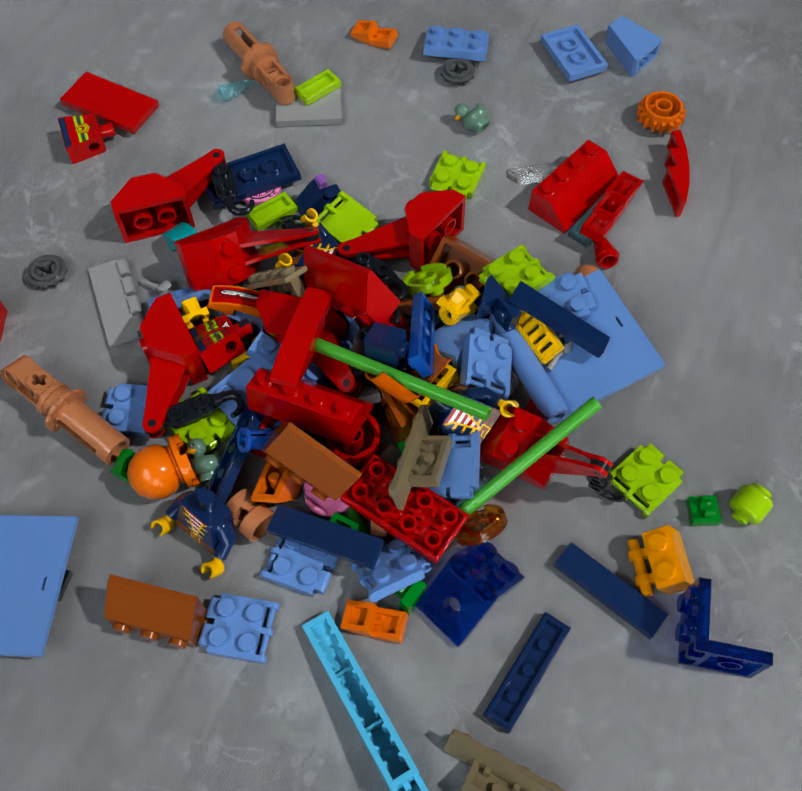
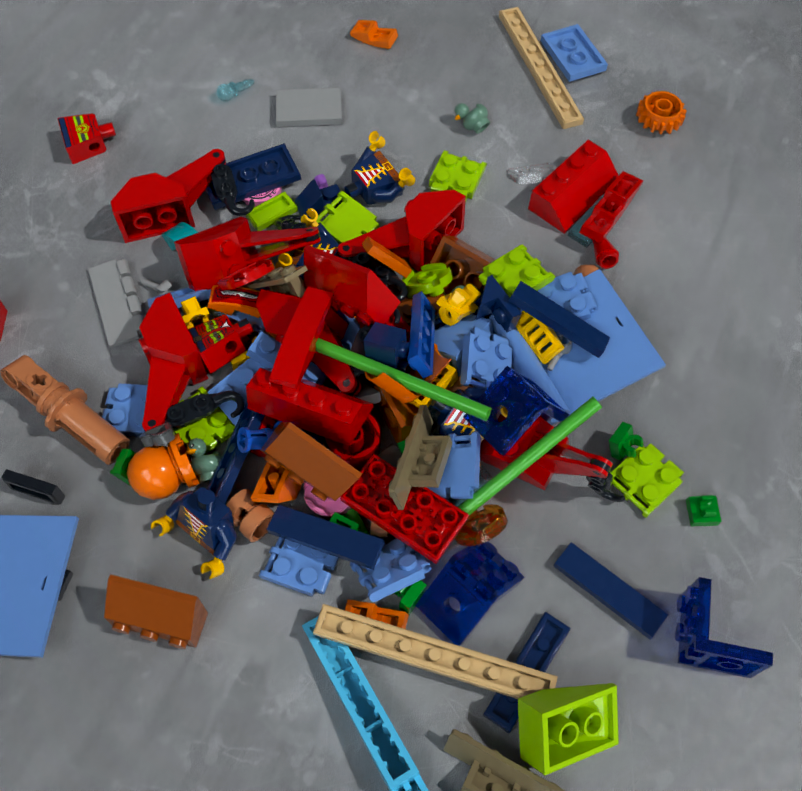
(33, 487): none -> black tile
(45, 264): dark grey gear -> none
(110, 102): red tile -> none
(158, 435): none -> dark grey tile
(238, 627): medium blue plate -> none
(246, 274): none -> red tile
(260, 62): nougat piece -> none
(317, 87): lime tile -> none
(375, 176): none -> torso
(386, 257): none -> orange tile
(430, 653): none -> tan tile
(456, 43): medium blue plate -> none
(464, 67): dark grey gear -> none
(524, 404): none -> clear blue bracket
(541, 68): none -> tan tile
(567, 725): none -> lime slope
(622, 440): none -> green tile
(632, 44): medium blue slope -> none
(667, 561): light orange brick -> none
(677, 176): red slope -> none
(751, 504): lime head -> none

